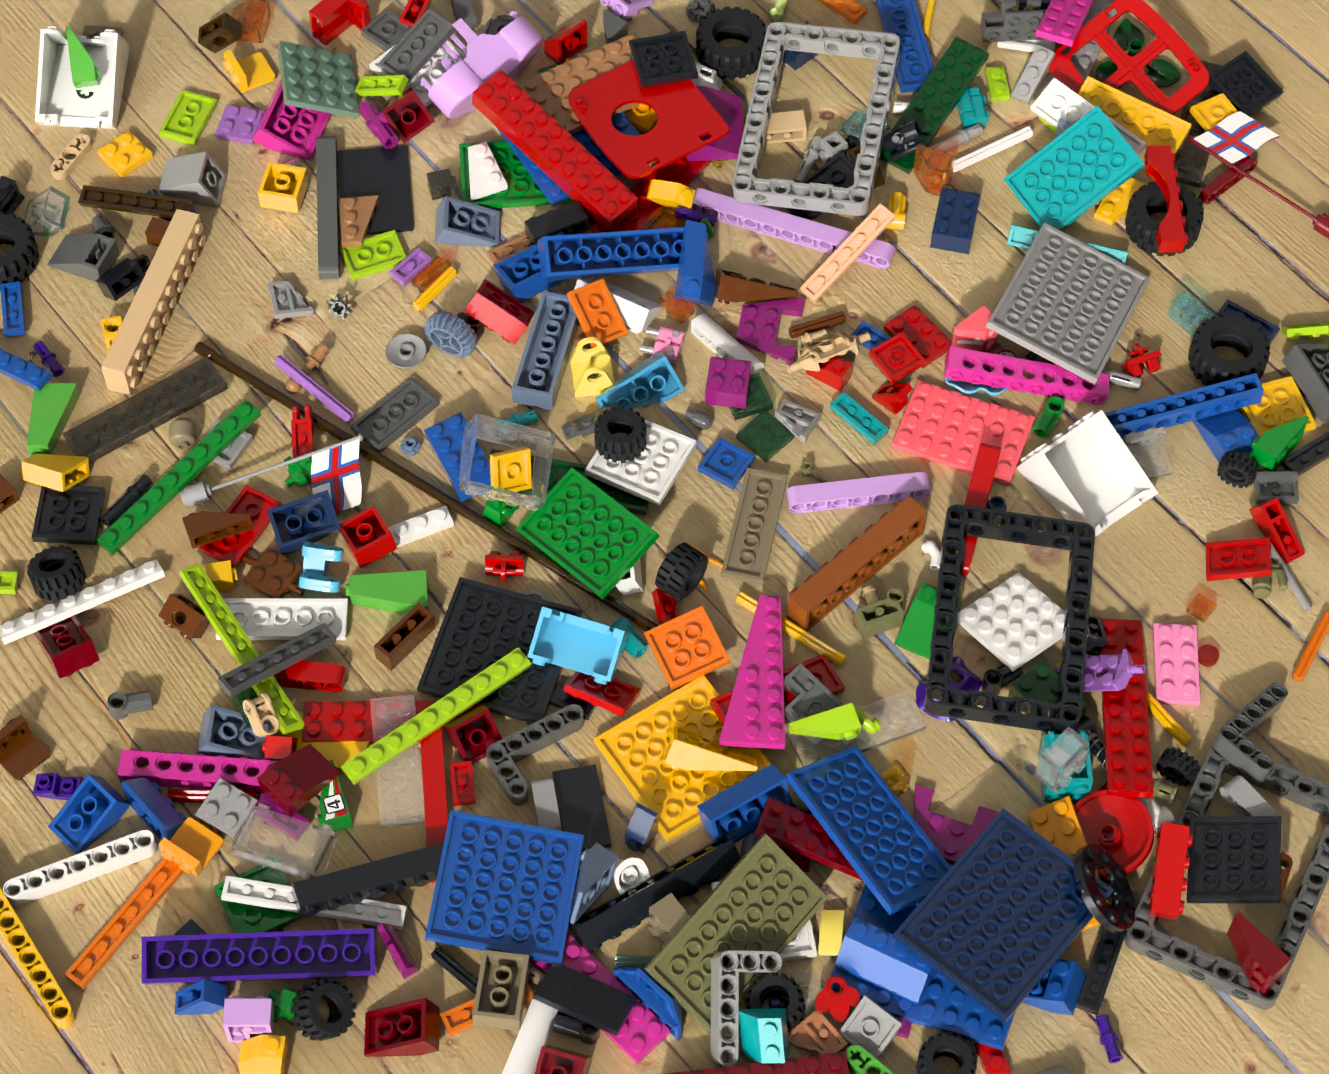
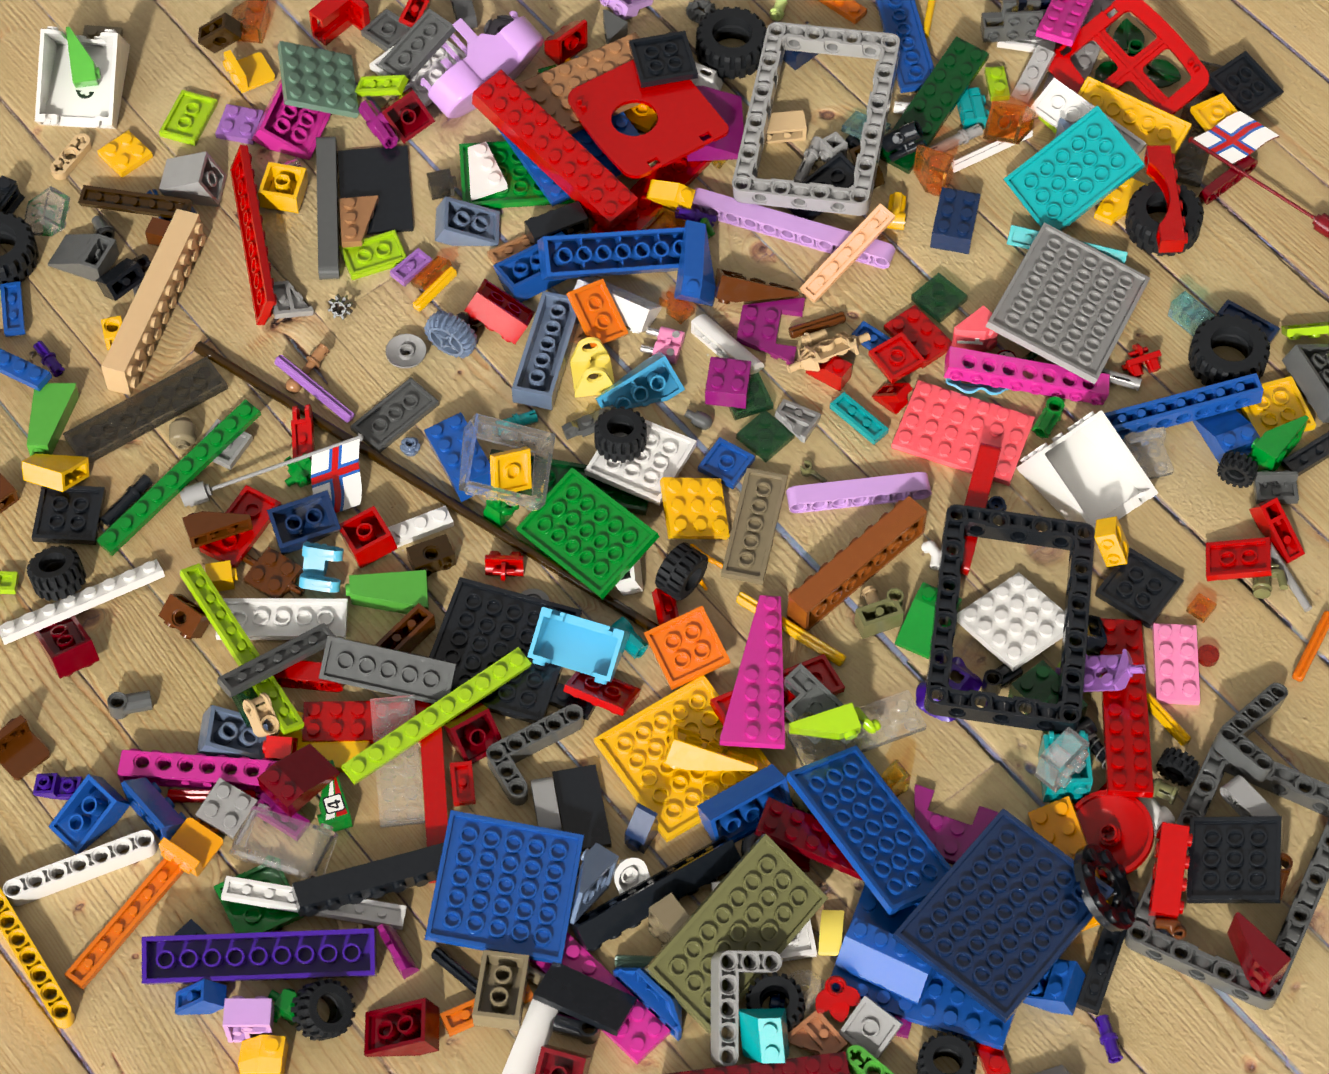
(252, 235): none -> red plate
(386, 670): none -> plate
(436, 547): none -> dark brown brick
(694, 508): none -> yellow plate
(939, 297): none -> clear green plate
(1008, 122): none -> clear orange slope
(1111, 541): none -> yellow brick
(1139, 588): none -> black plate
(1173, 926): none -> reddish brown arm

